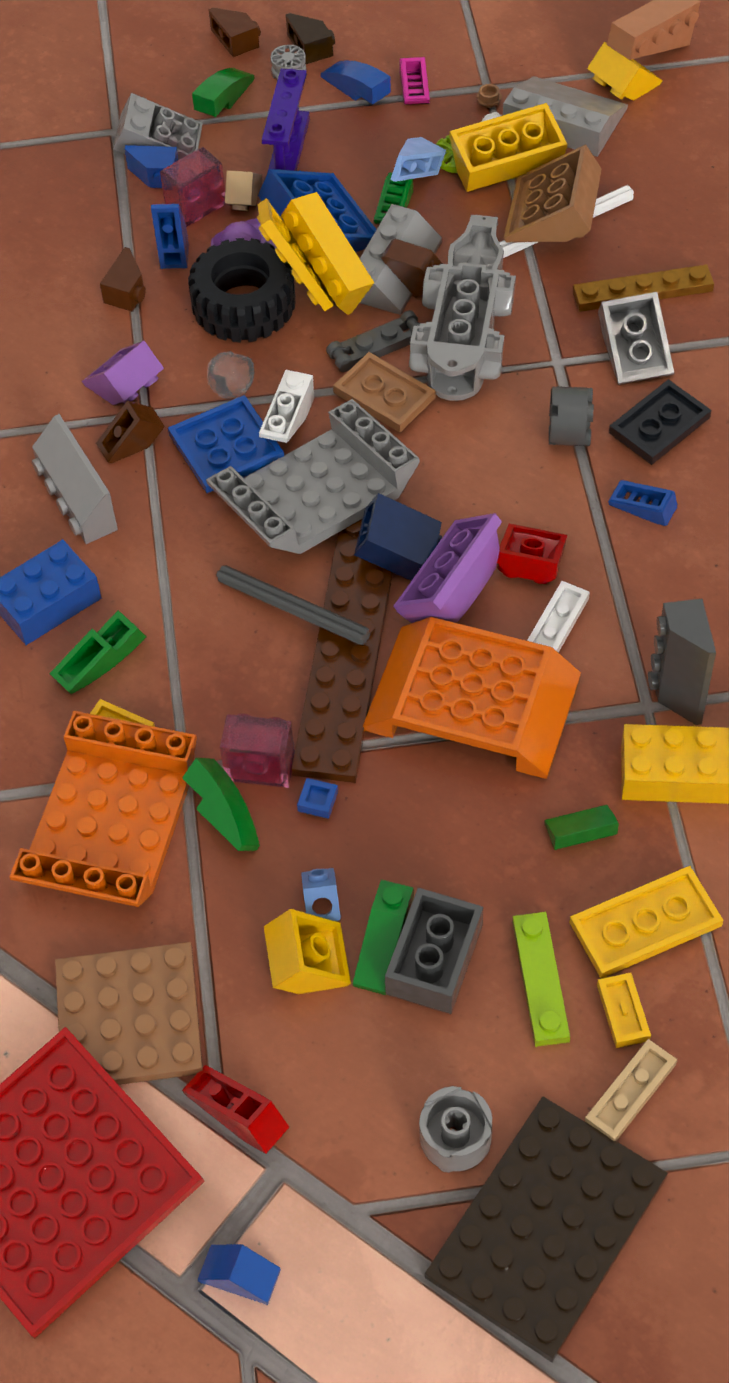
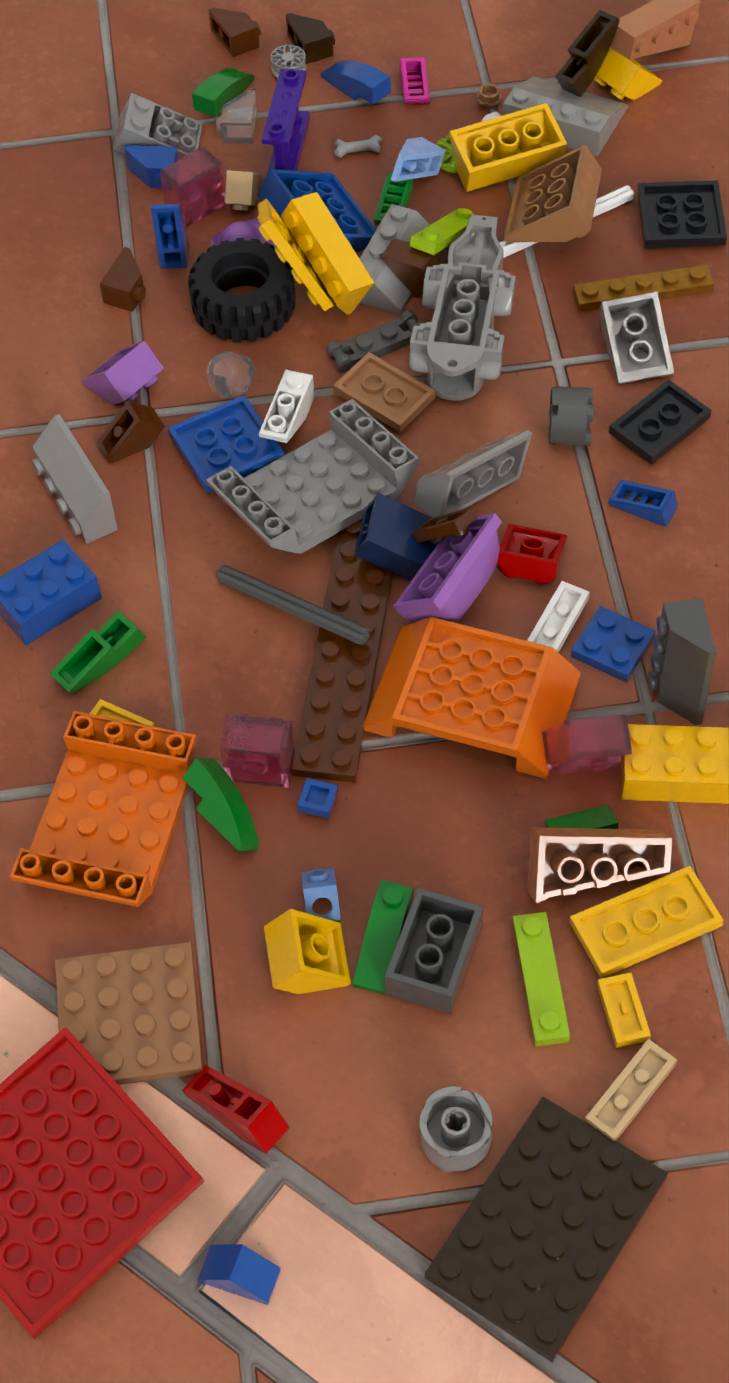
(239, 118): none -> clear slope
(344, 148): none -> light grey piece
(442, 232): none -> lime plate
(445, 525): none -> reddish brown plate
(473, 475): none -> light grey slope
(587, 743): none -> clear pink brick
(588, 53): none -> dark brown slope
(591, 857): none -> nougat wedge
(613, 643): none -> blue plate
(681, 214): none -> black plate

